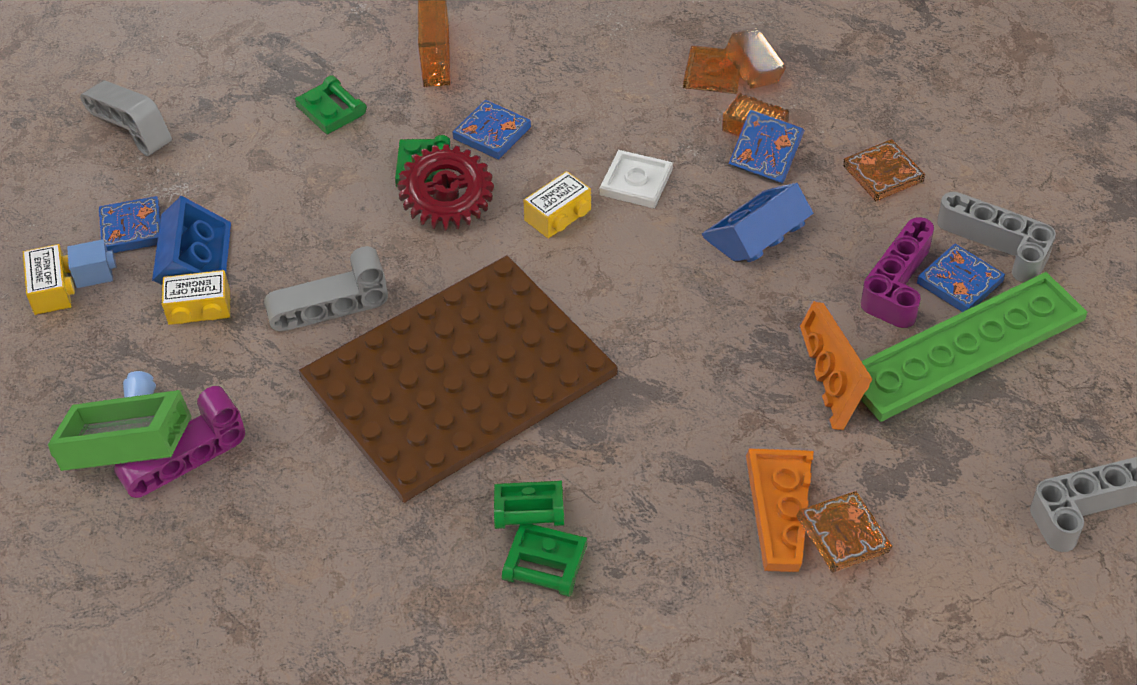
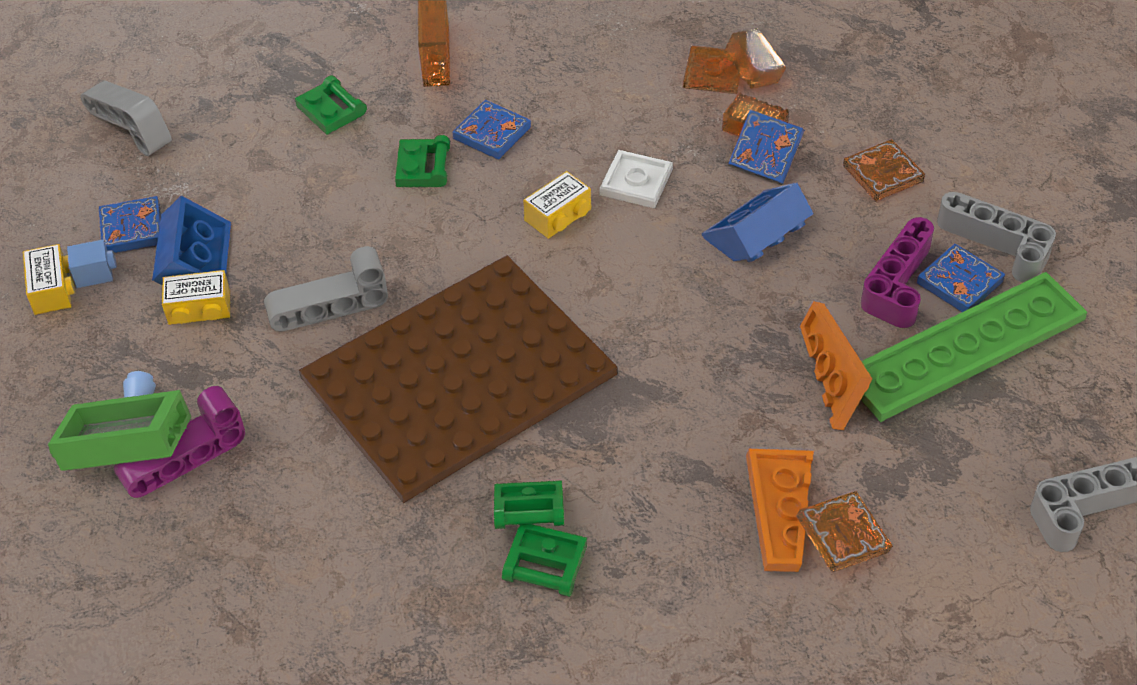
(445, 187): dark red gear -> none

